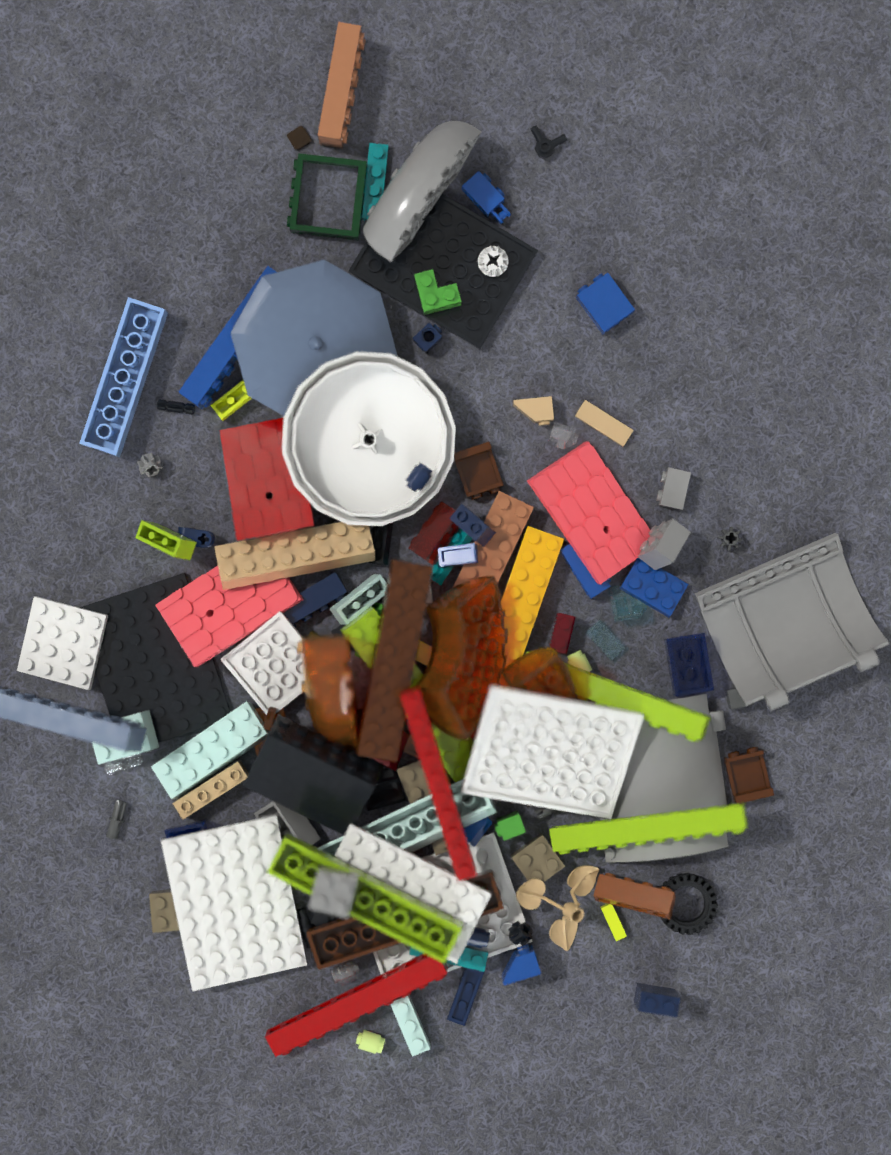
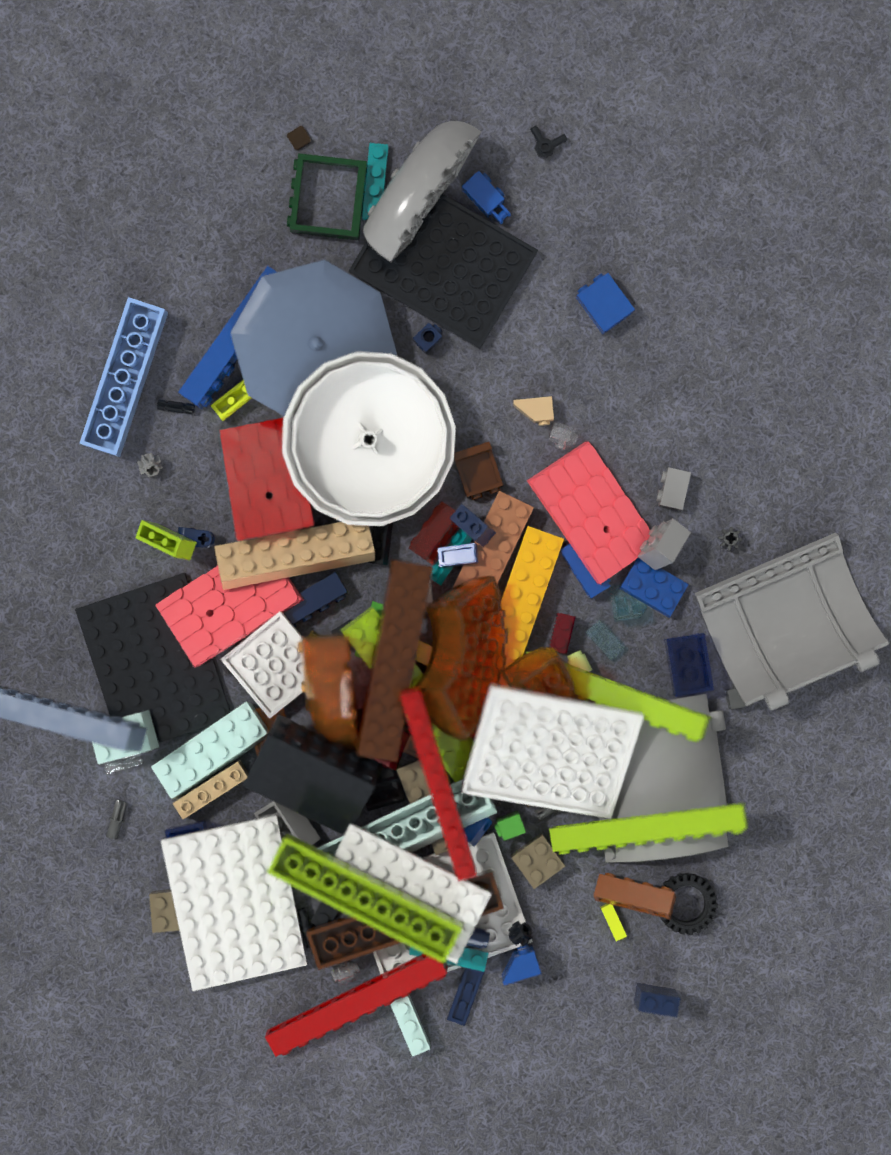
(62, 643): white plate -> none
(269, 718): reddish brown tile -> none
(333, 891): light grey brick -> none
(340, 84): nougat brick -> none
(359, 599): light aqua brick -> none
(370, 1042): yellowish green brick -> none
(418, 477): dark blue brick -> none
(434, 298): bright green brick -> none
(492, 270): white gear -> none
(562, 930): tan plant -> none
(604, 423): tan tile -> none
(748, 775): reddish brown panel -> none

